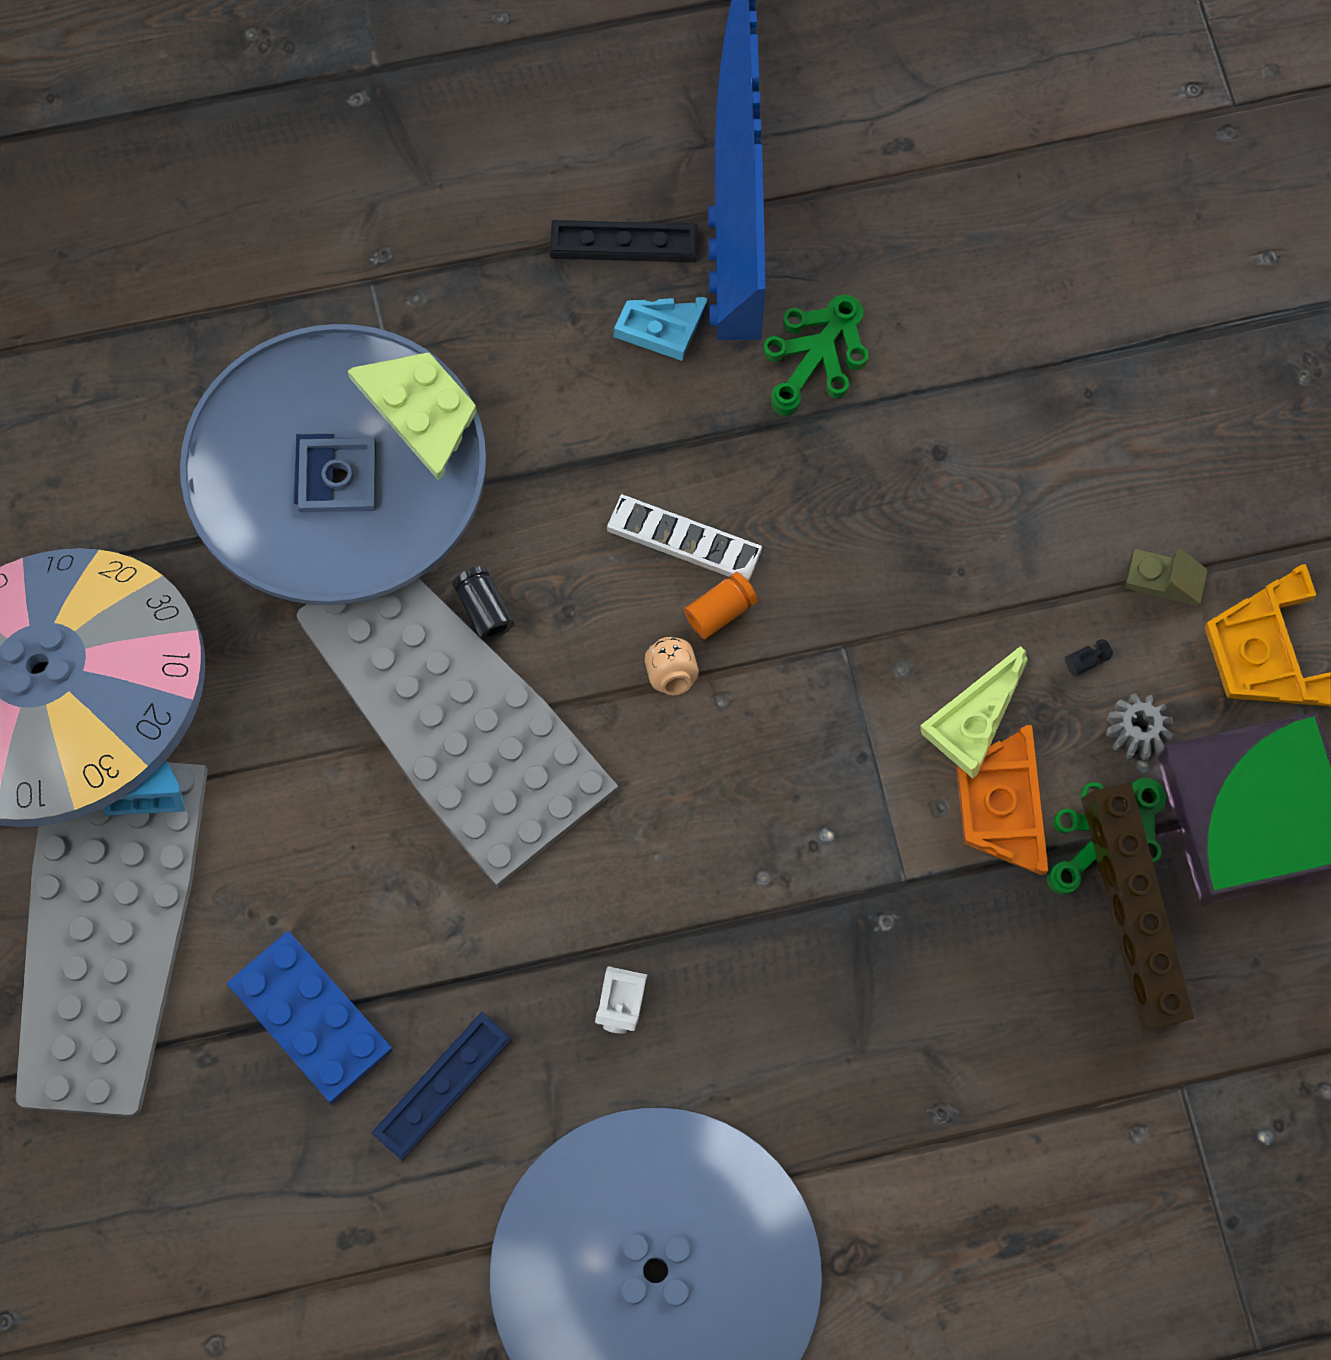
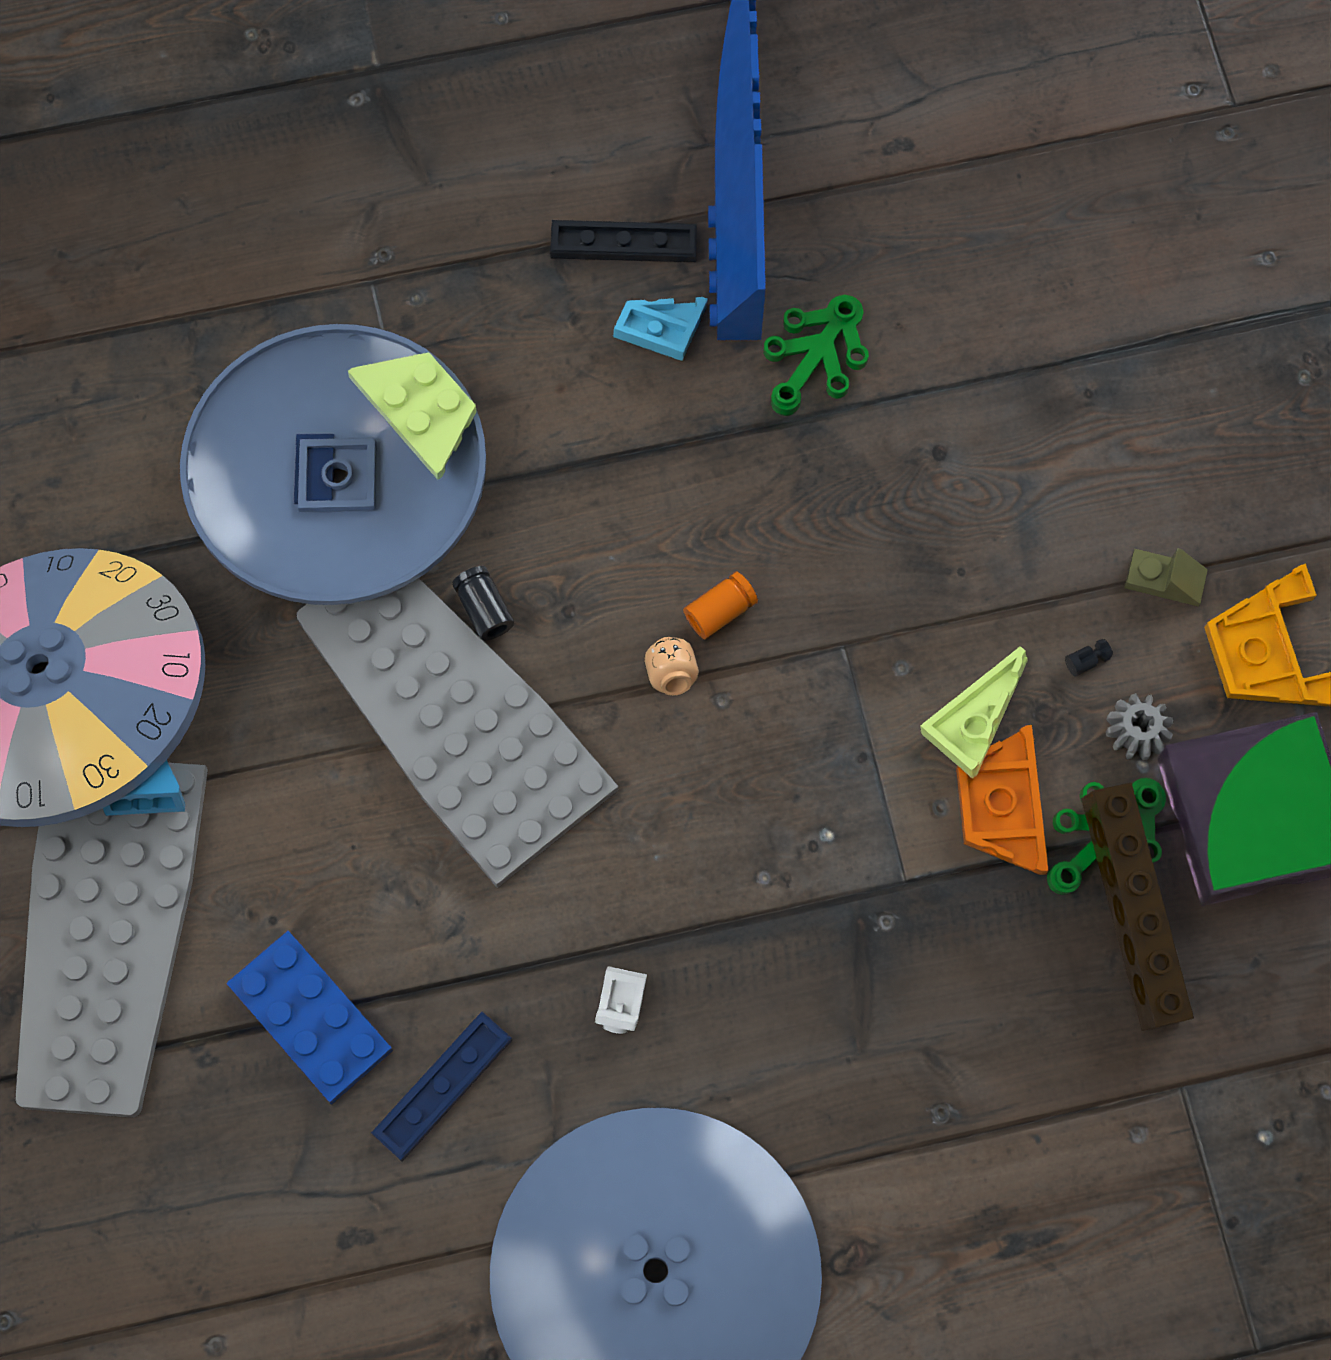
(683, 538): tile -> none

